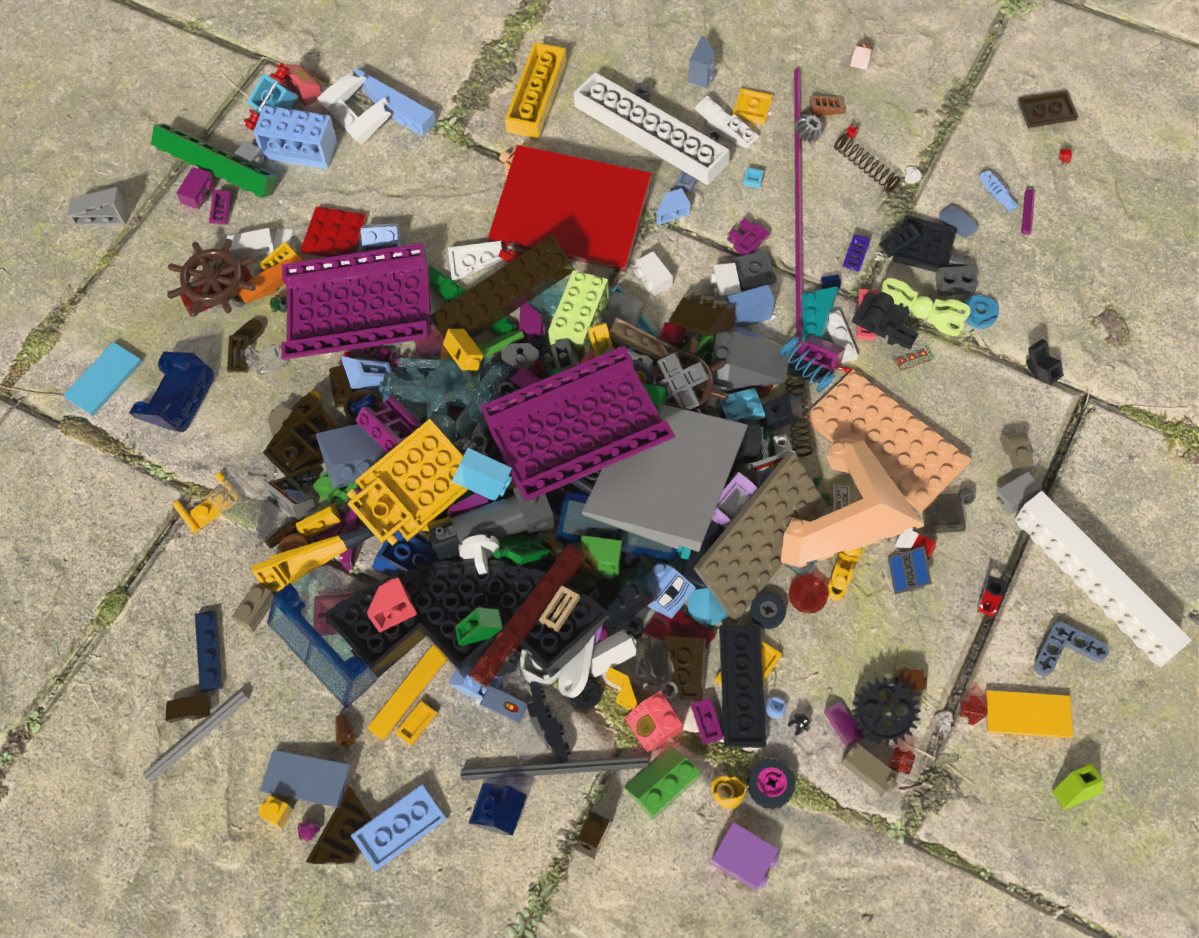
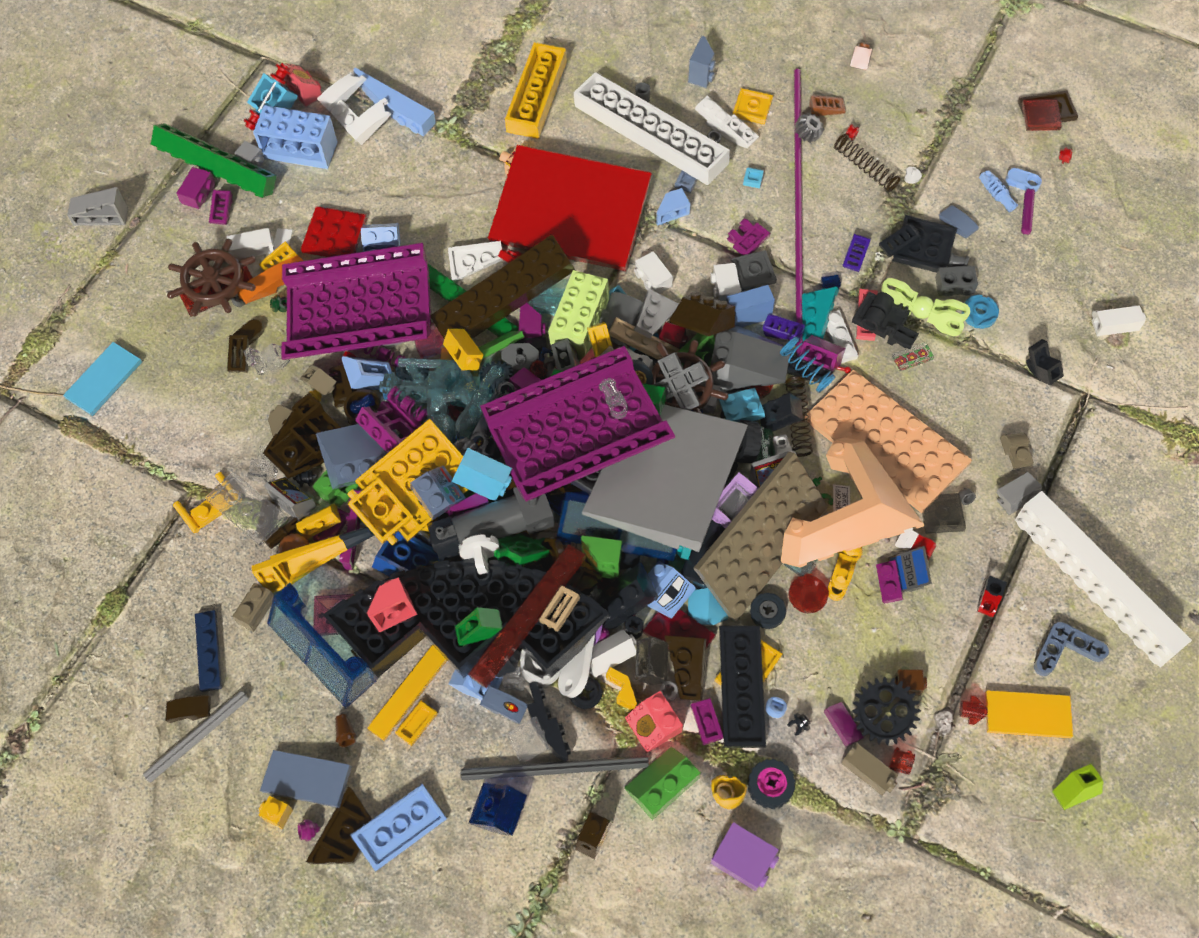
(178, 394): clear blue windscreen -> none
(318, 380): none -> dark tan slope
(407, 403): none -> magenta piece
(436, 491): none -> sand blue slope
(617, 400): none -> clear connector
(654, 313): none -> light grey wing
(772, 324): none -> dark purple slope
(889, 582): none -> magenta plate
(1019, 179): none -> light blue piece
(1041, 115): none -> clear red tile
(1118, 320): none -> white brick

